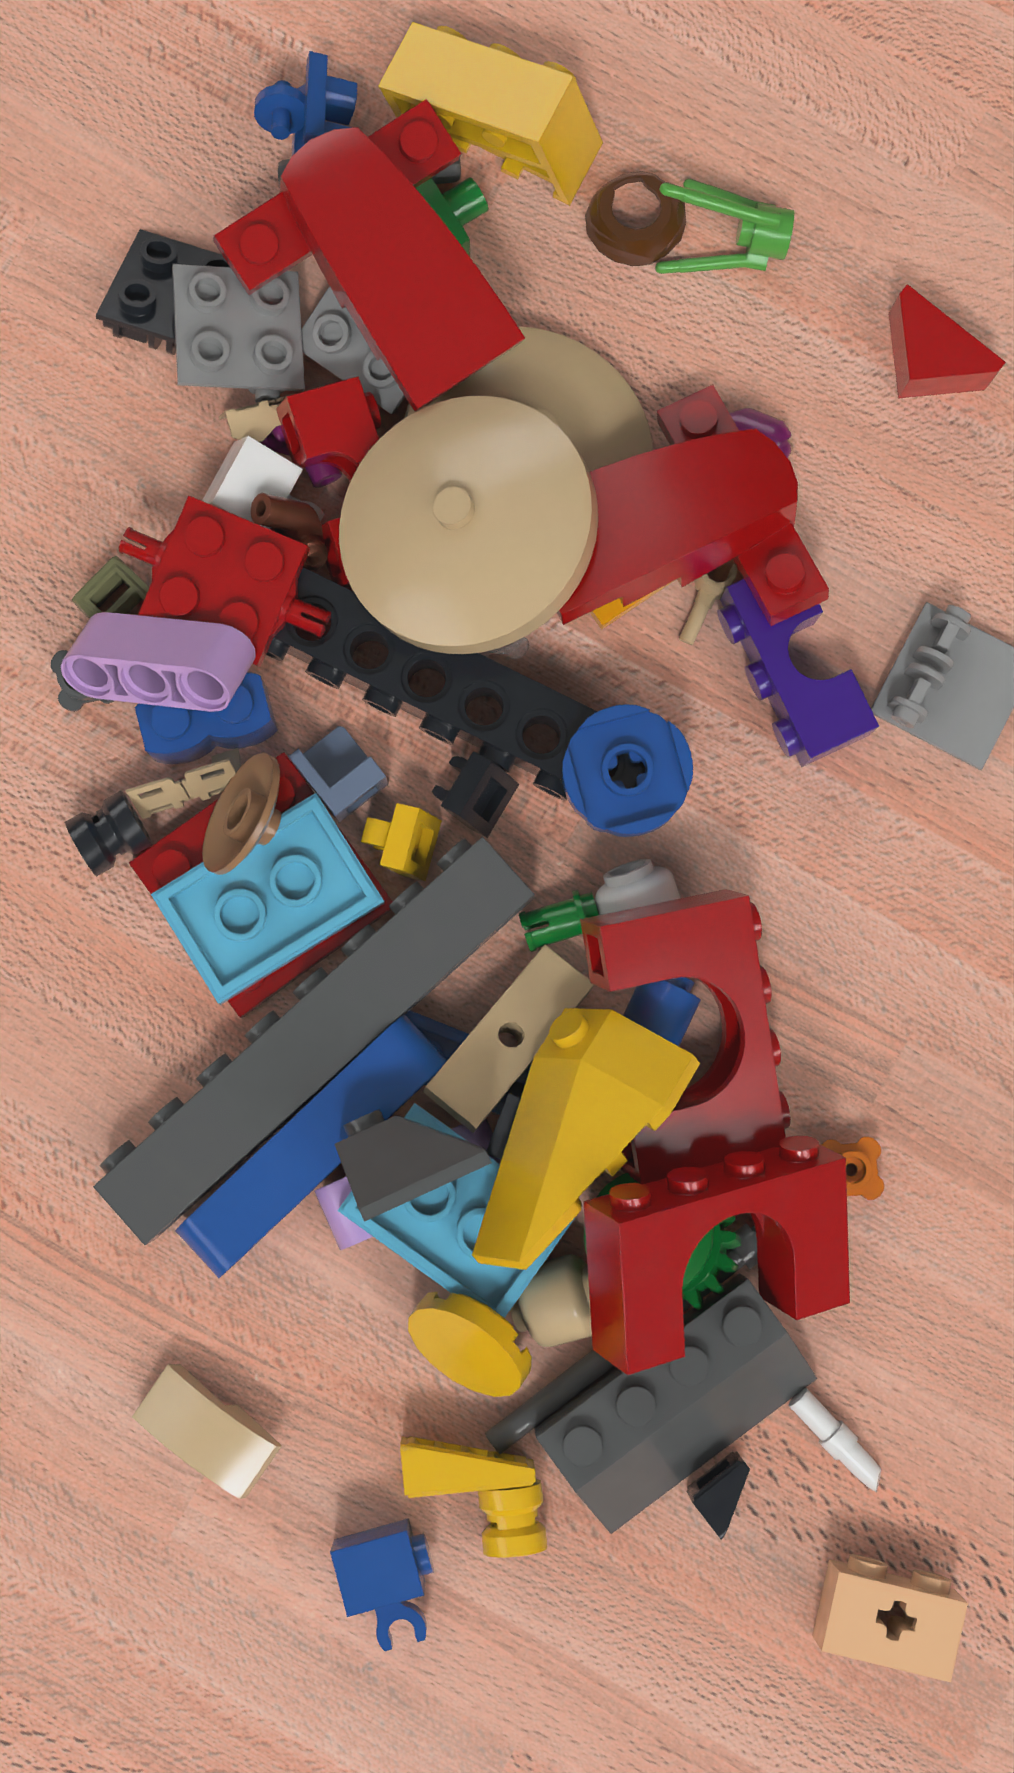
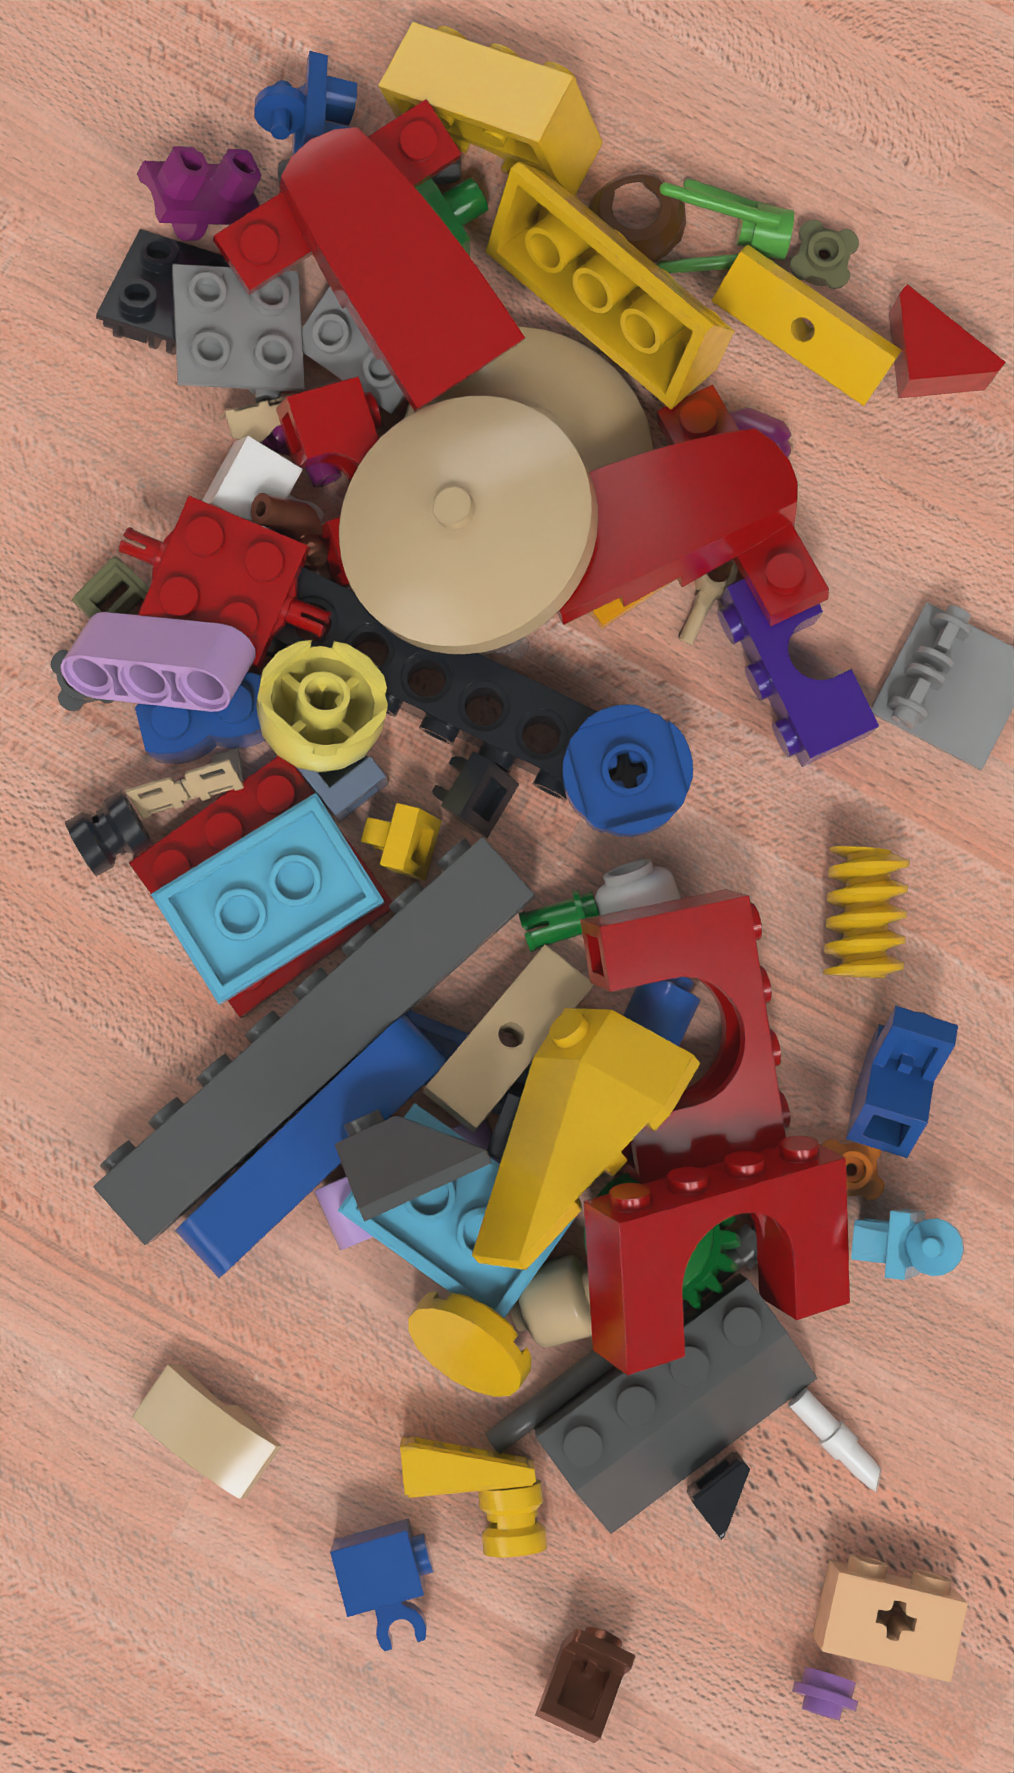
(200, 193): none -> magenta hips
(243, 814): medium nougat dish -> none
(321, 705): none -> light yellow cylinder
(585, 1682): none -> copper bracket
(605, 286): none -> yellow slope
(773, 306): none -> yellow tile
(818, 271): none -> olive plate
(825, 1693): none -> medium lavender plate
(865, 912): none -> yellow piece
(898, 1080): none -> blue brick
(908, 1244): none -> medium azure hips

